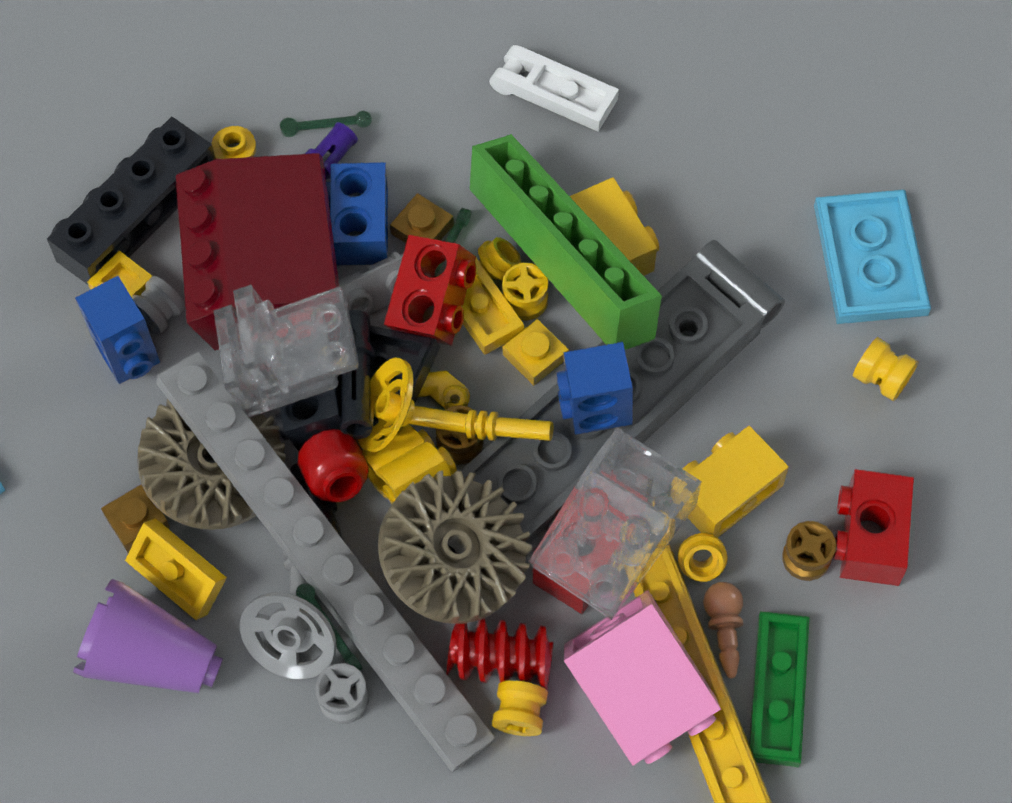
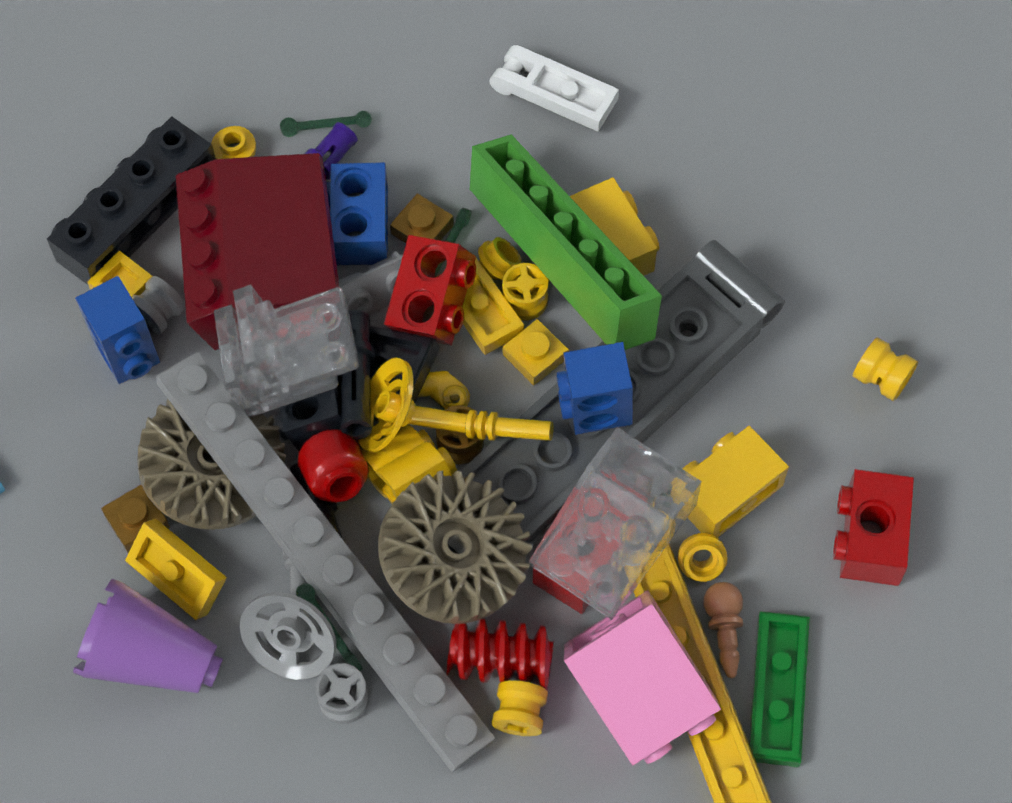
(813, 540): pearl gold wheel -> none
(871, 257): medium azure tile -> none

